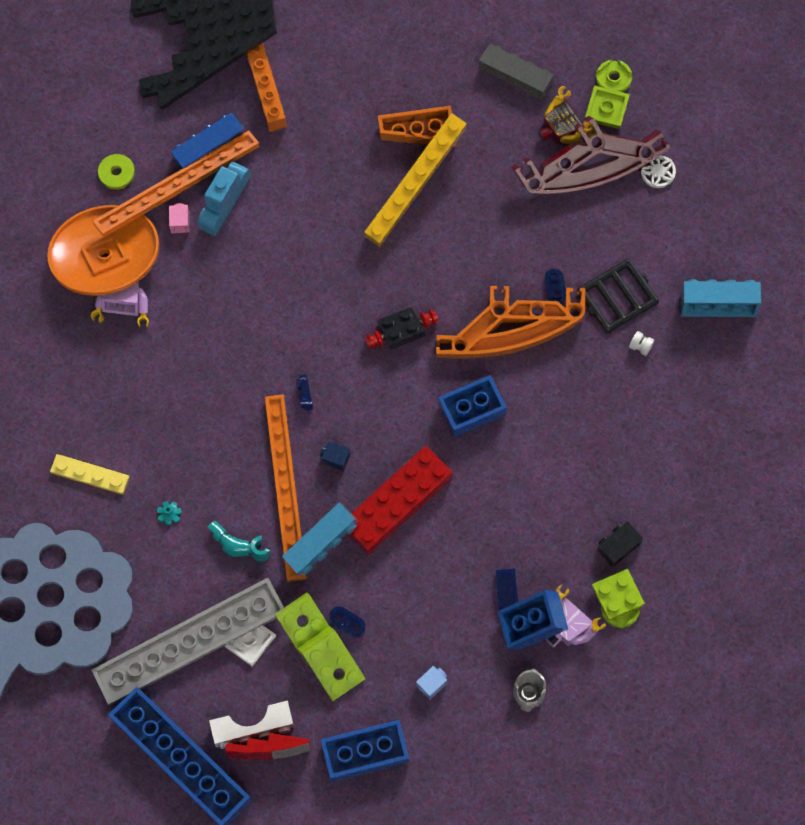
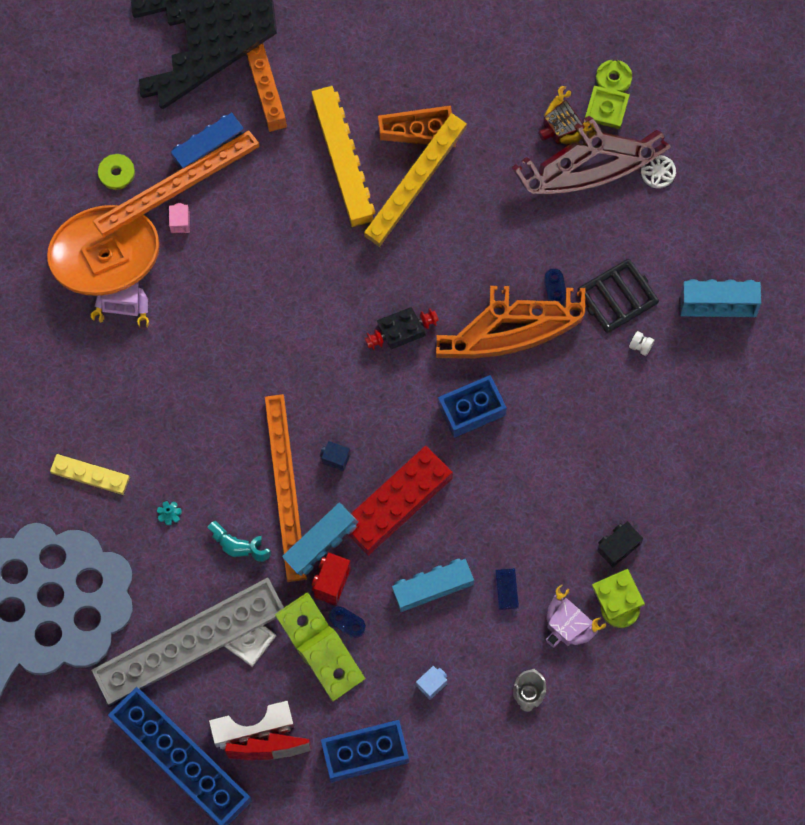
(222, 196): dark azure brick -> none
(305, 400): clear blue plate -> none
(332, 578): none -> red brick
(342, 156): none -> yellow brick
(432, 585): none -> dark azure brick
(516, 71): dark grey brick -> none
(532, 620): blue brick -> none

